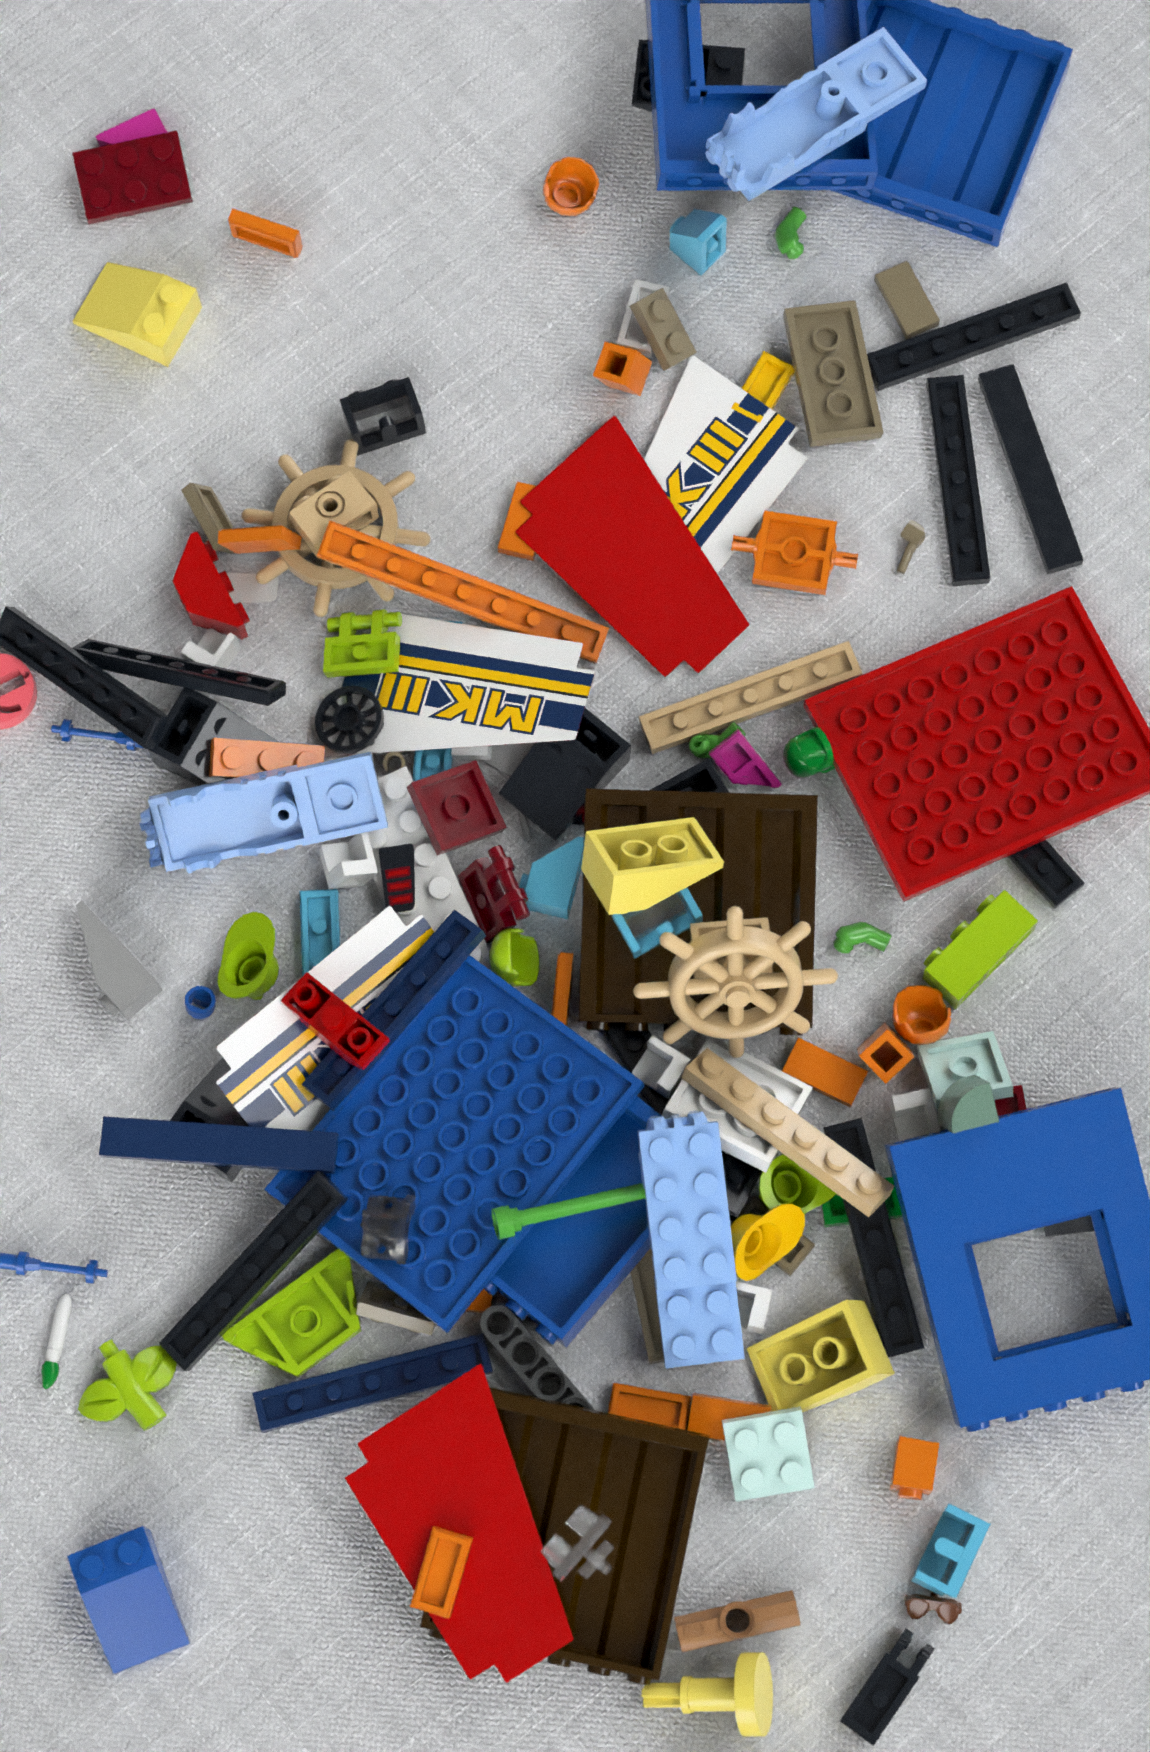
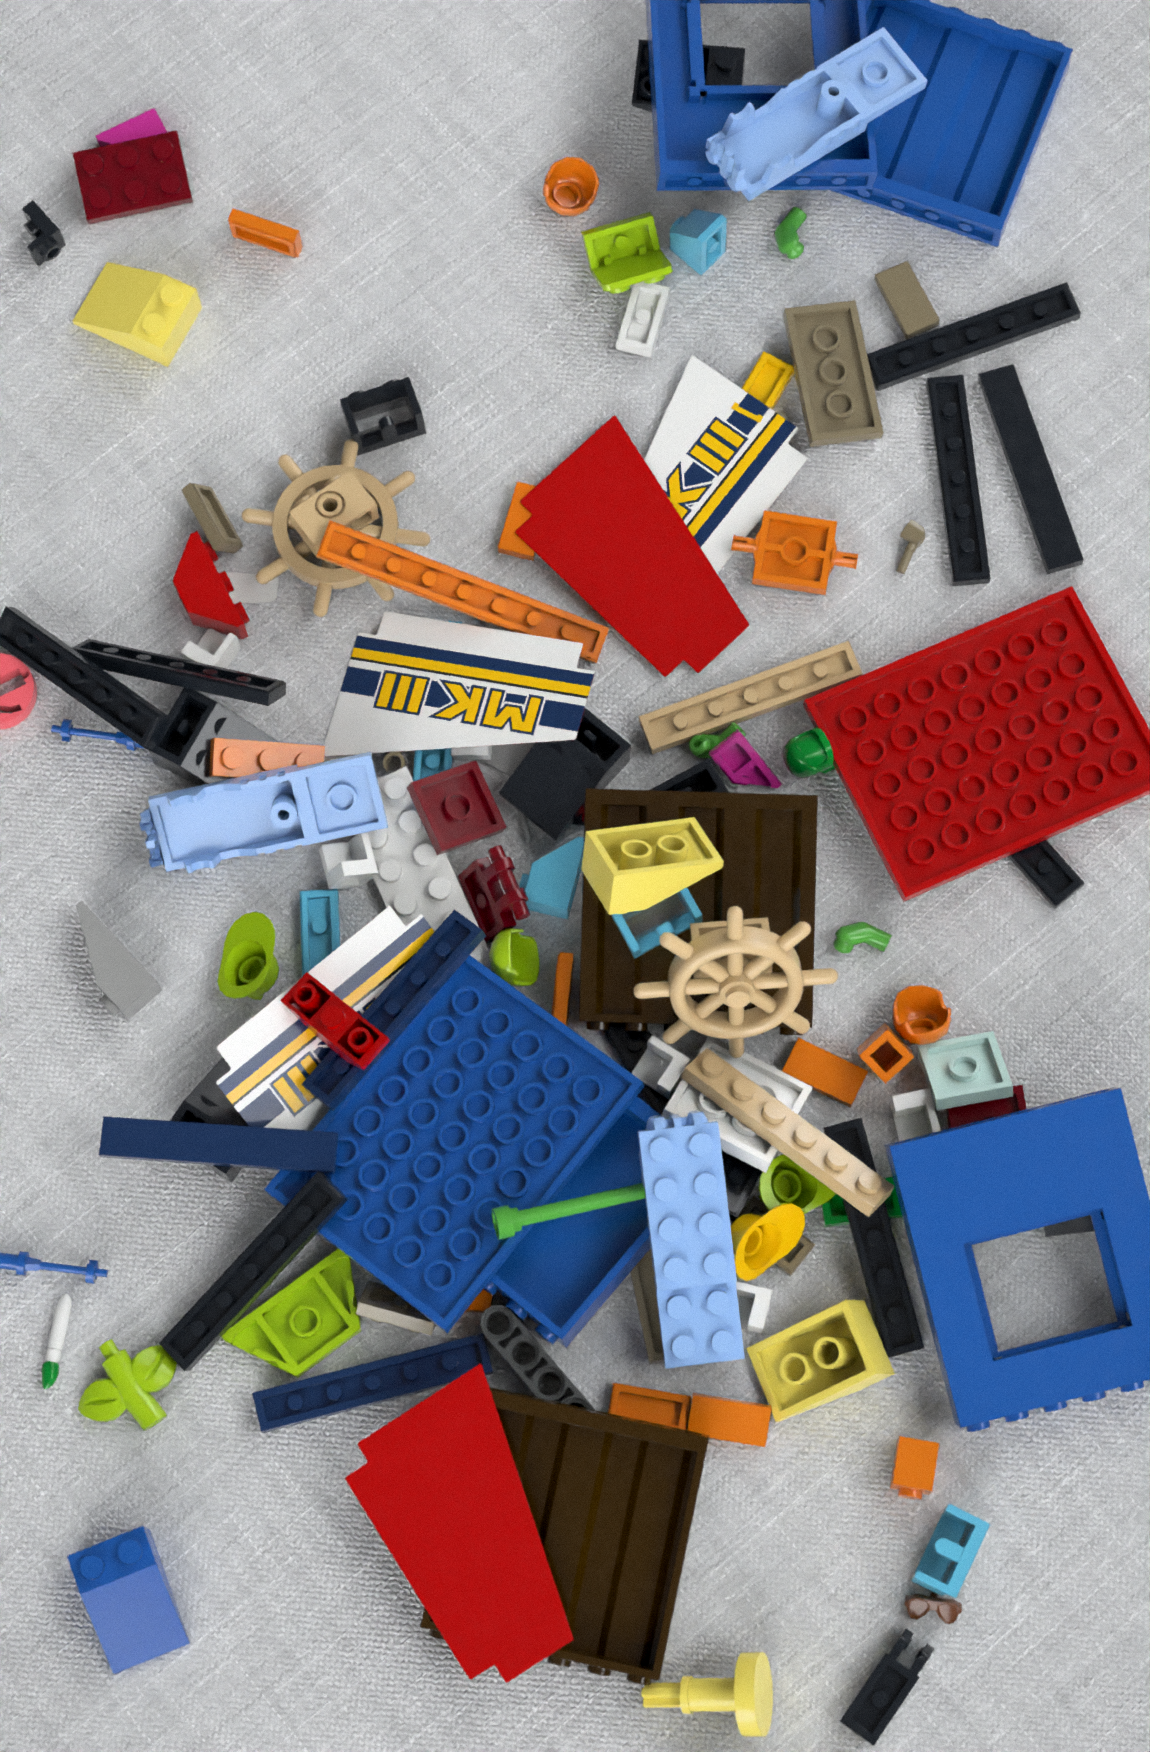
(46, 235): none -> black bracket
(202, 997): blue hinge -> none
(259, 539): orange tile -> none
(349, 719): black wheel -> none
(366, 652): lime plate -> none
(387, 1227): clear smoke piece -> none
(398, 876): black sticker -> none
(441, 1572): orange tile -> none
(565, 1557): clear hips -> none
(622, 368): orange brick -> none
(625, 253): none -> lime bracket
(663, 329): dark tan plate -> none
(764, 1615): medium nougat piece -> none
(768, 1454): light aqua plate -> none
(967, 1105): sand green brick -> none
(978, 948): lime brick -> none

